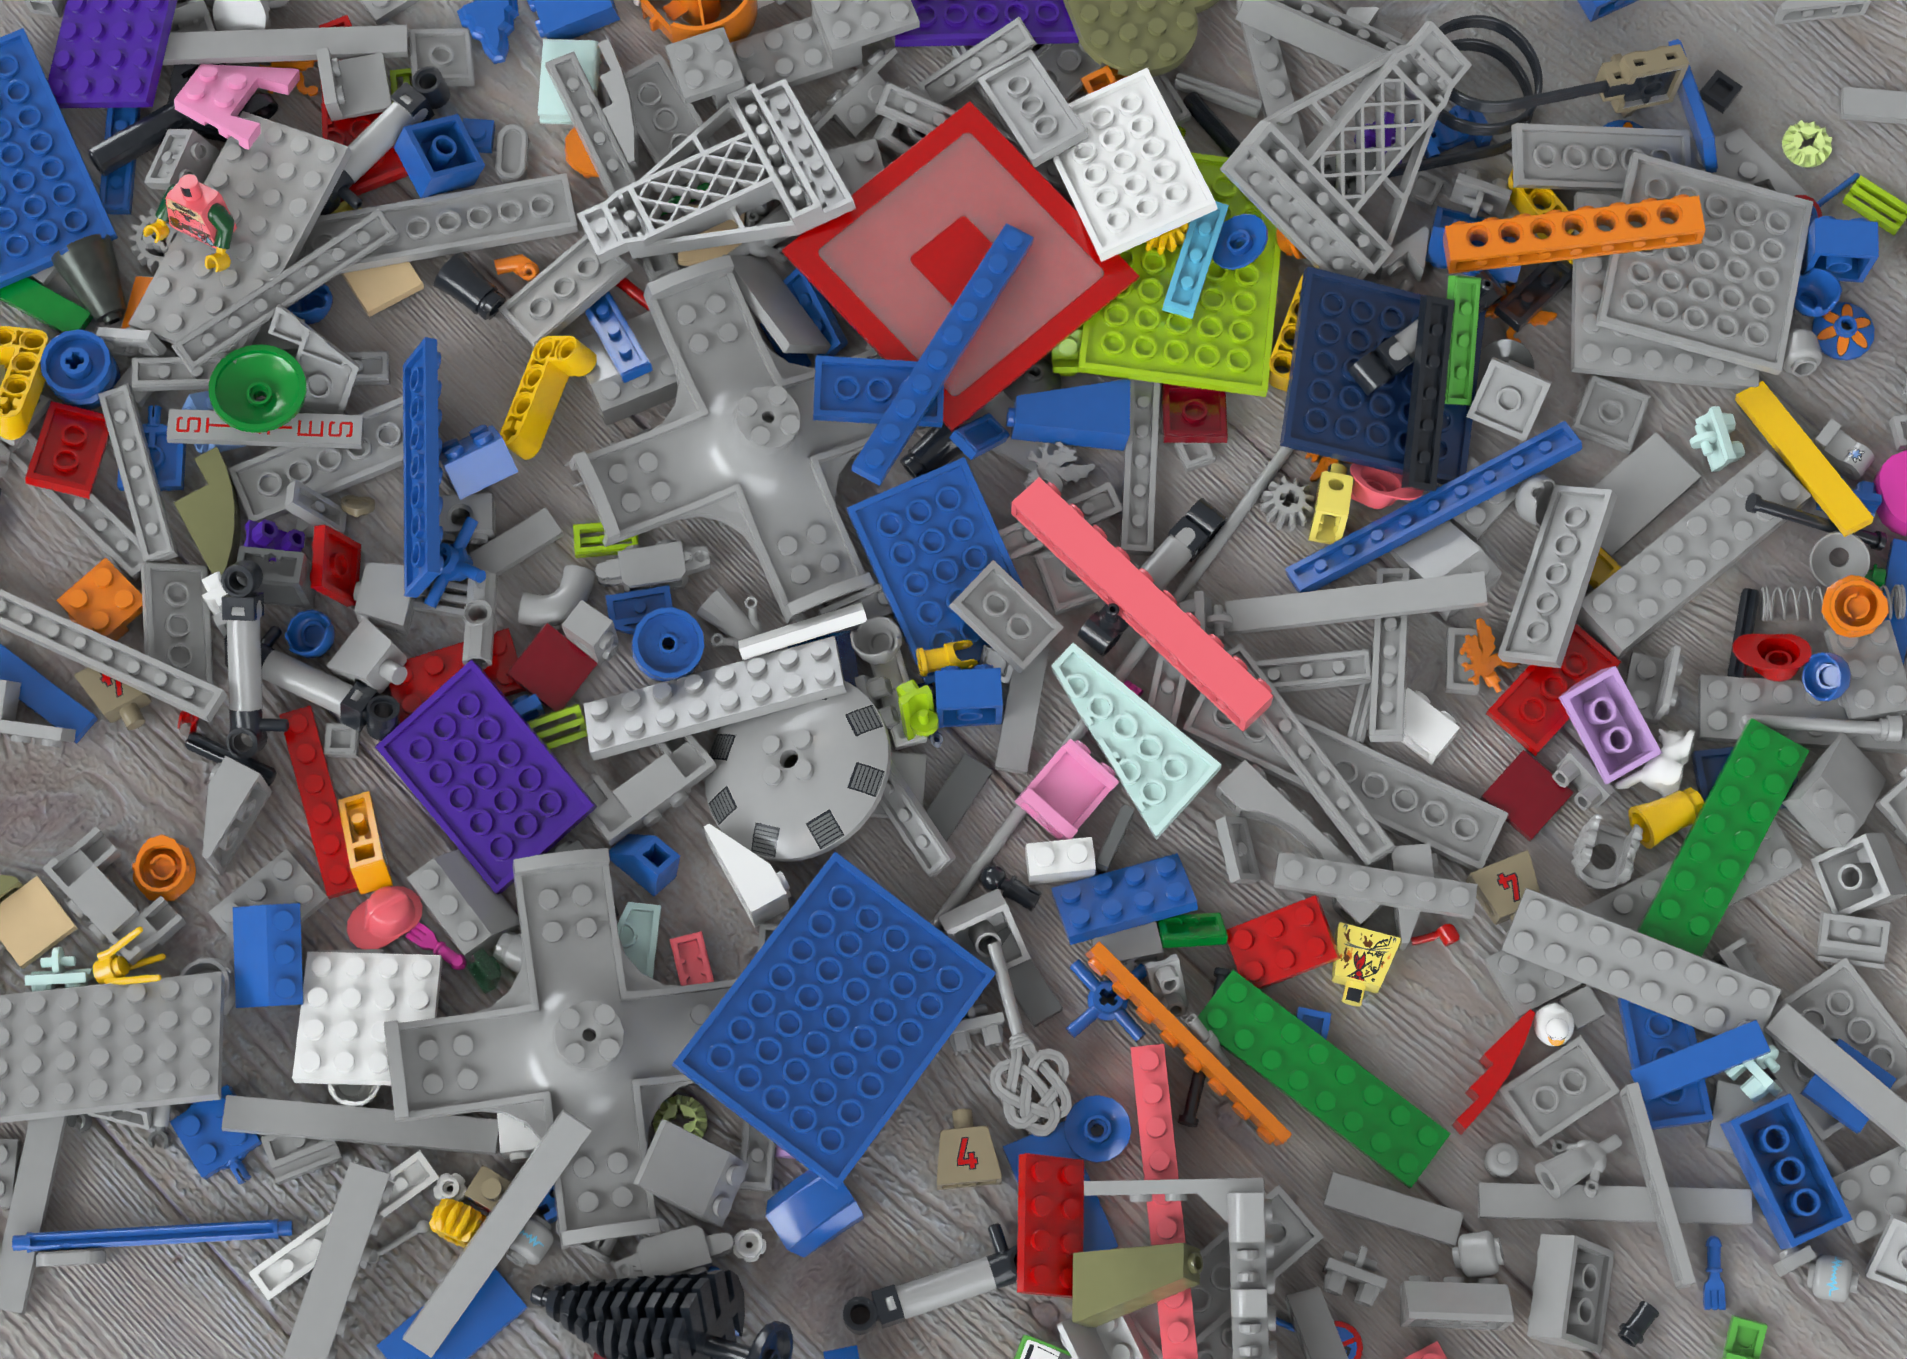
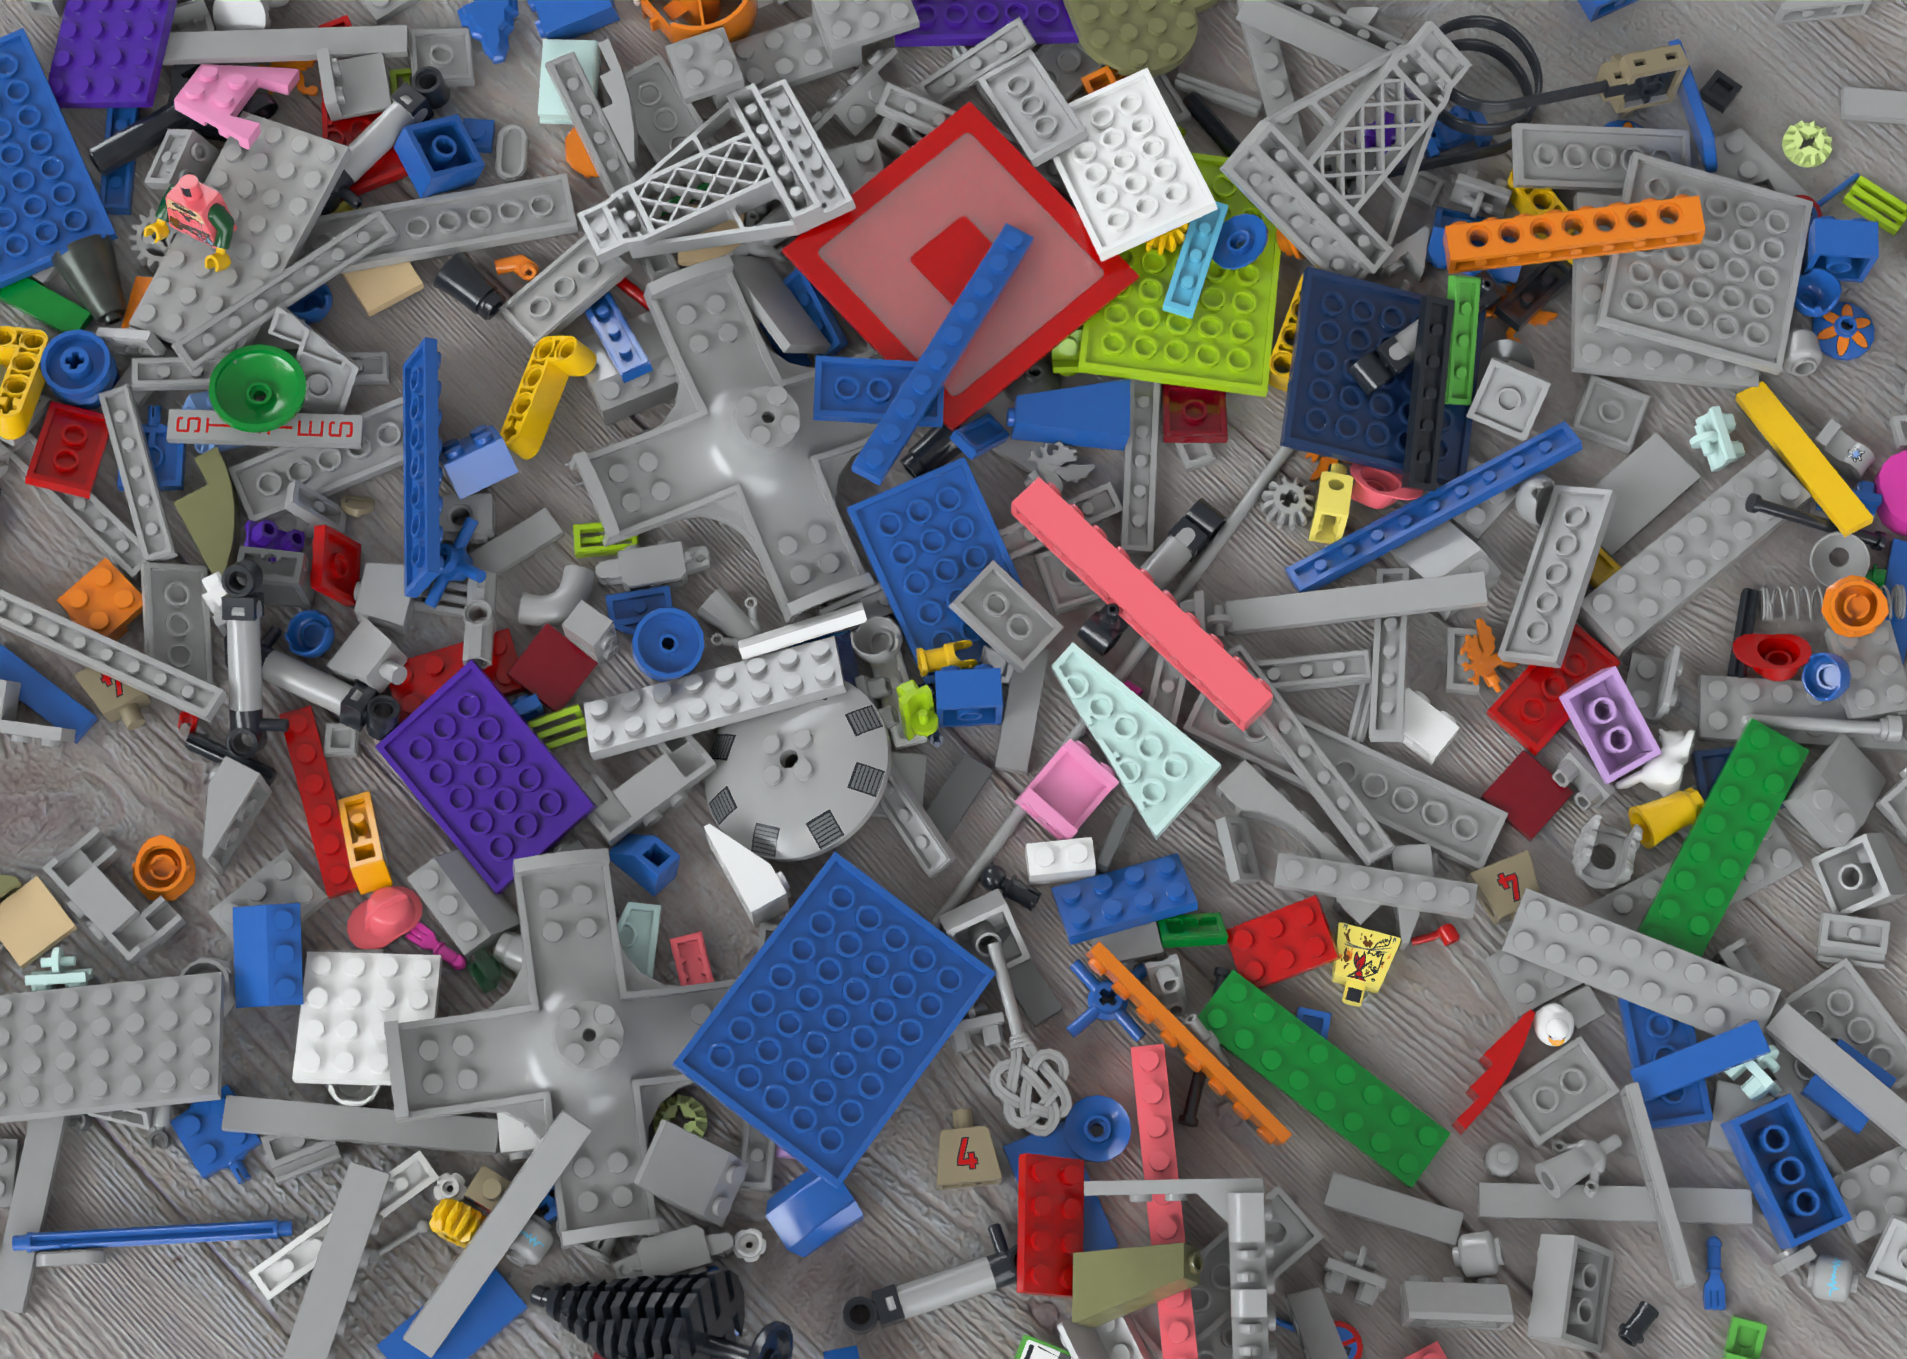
(113, 968): yellow plant -> none

